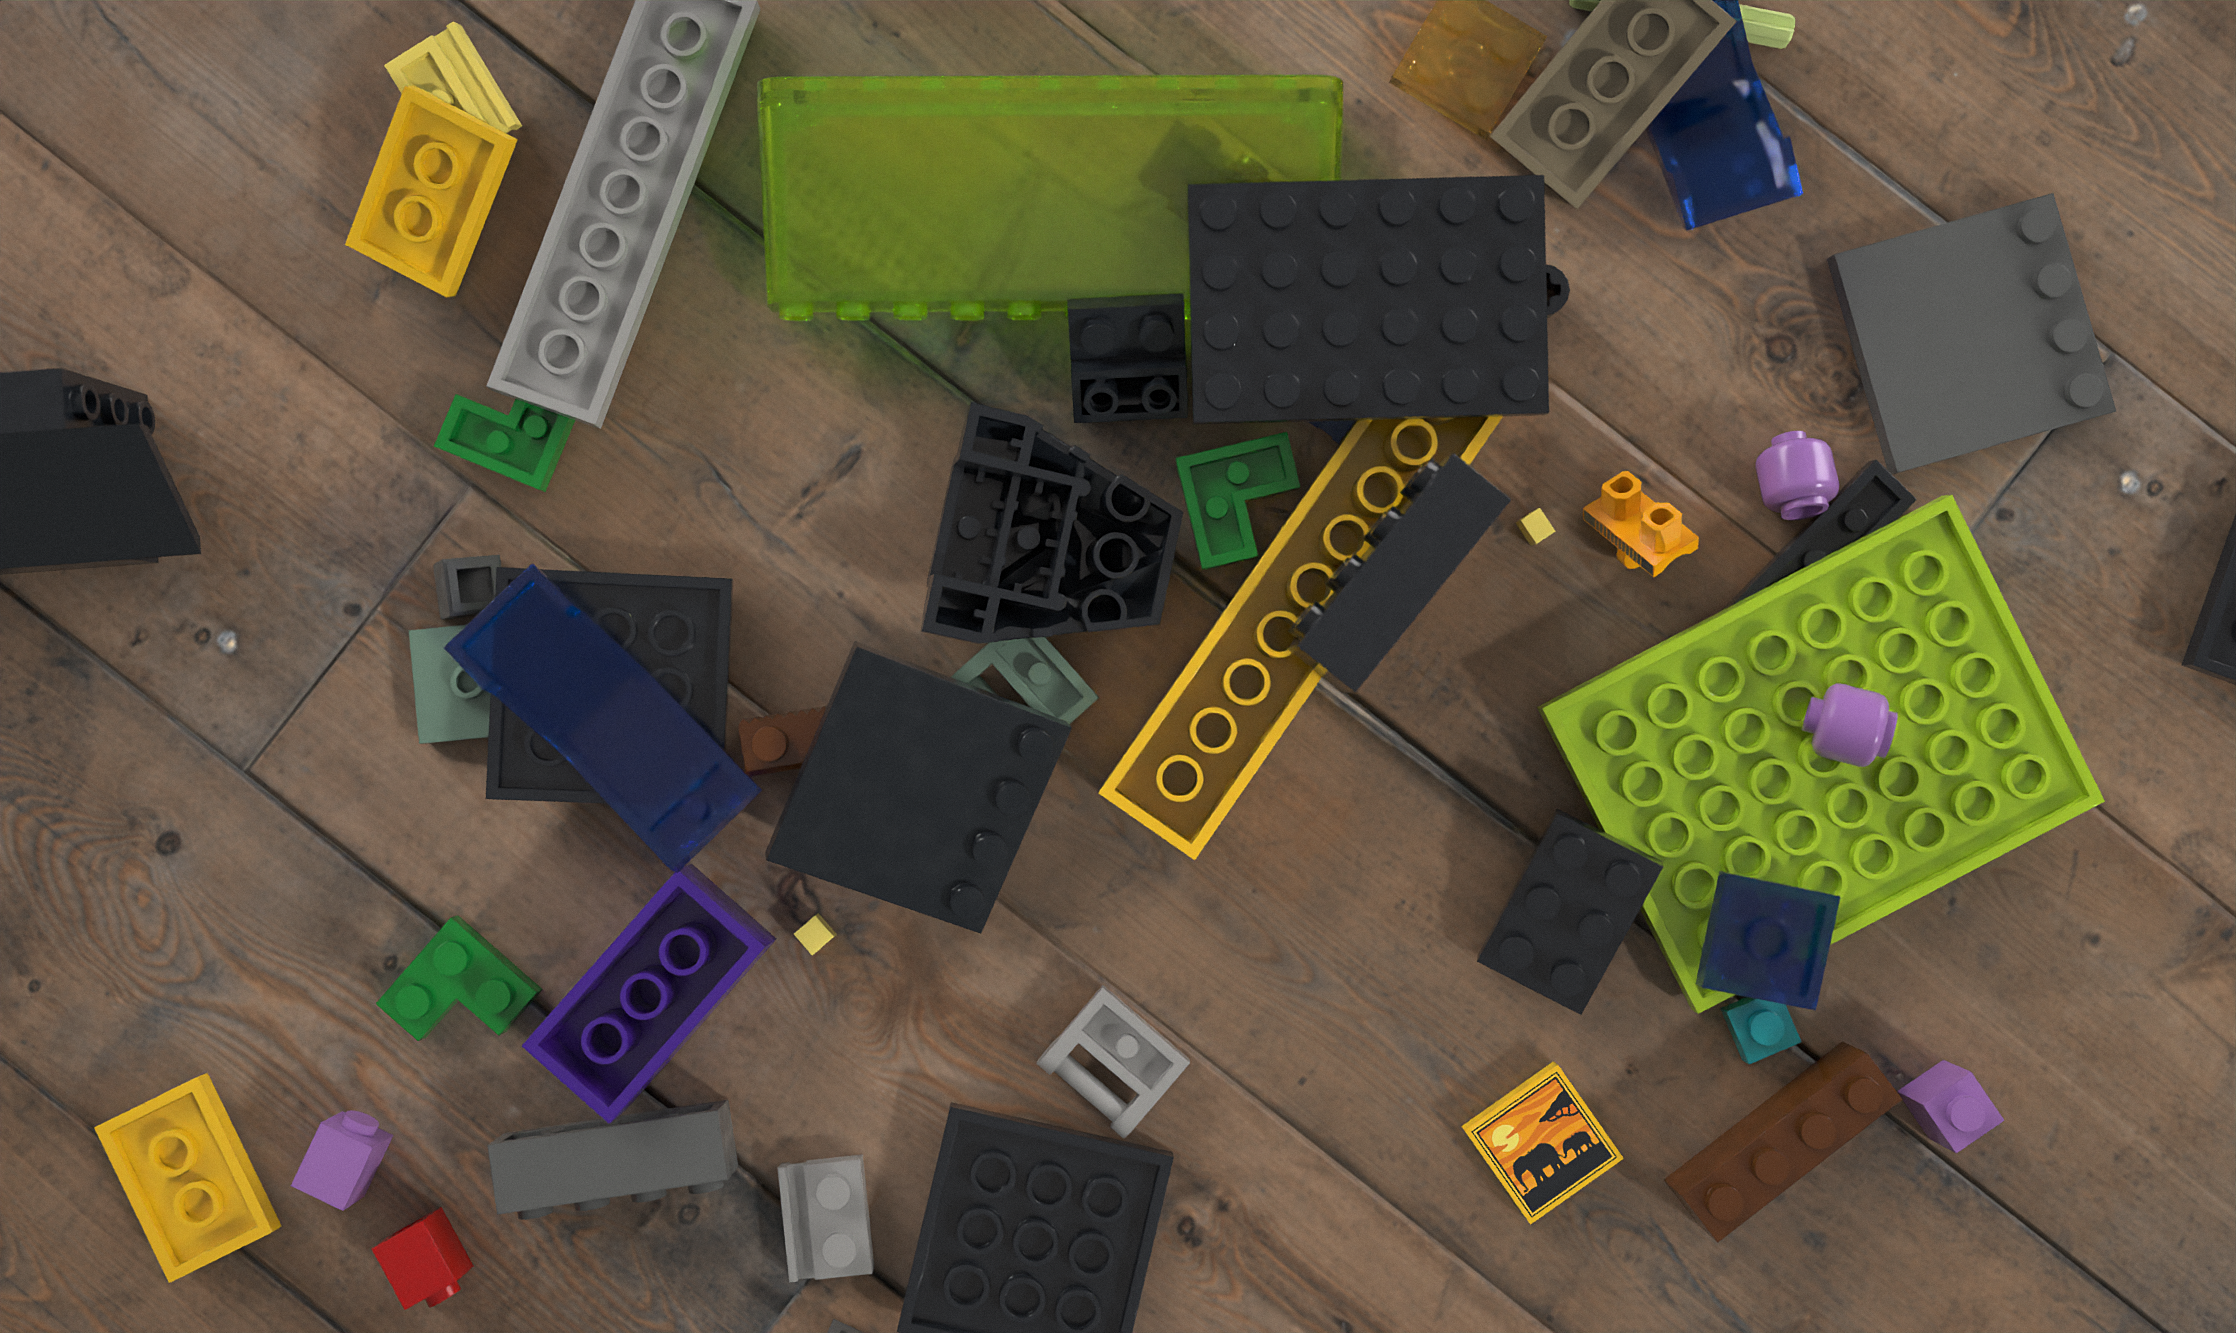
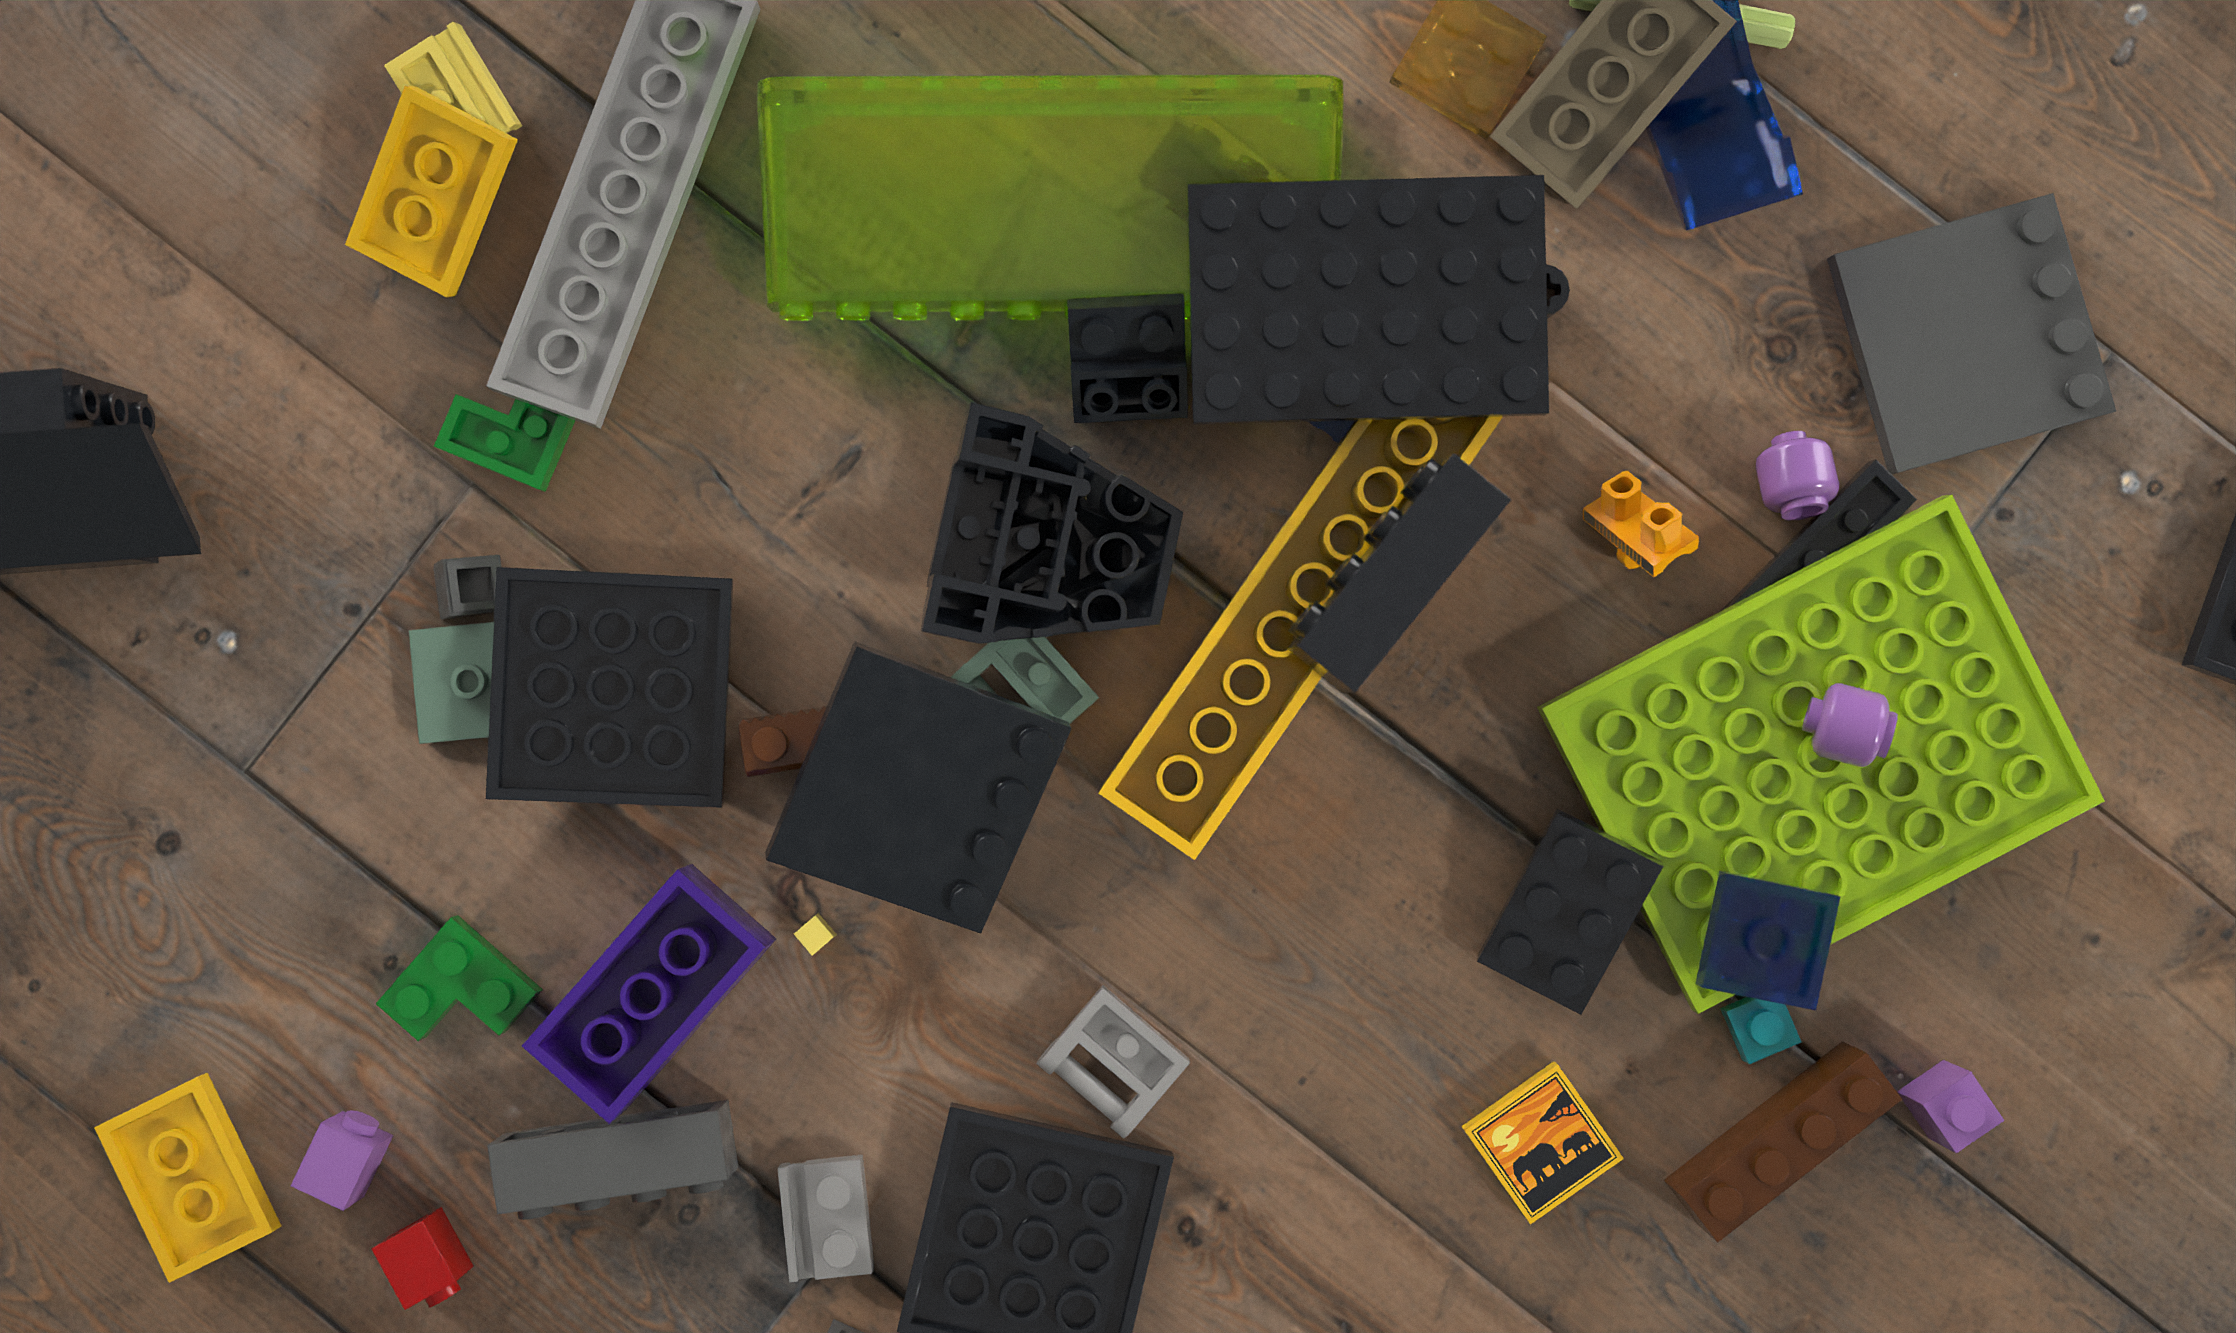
(604, 716): clear blue windscreen -> none
(1221, 482): green plate -> none
(1535, 526): light yellow piece -> none

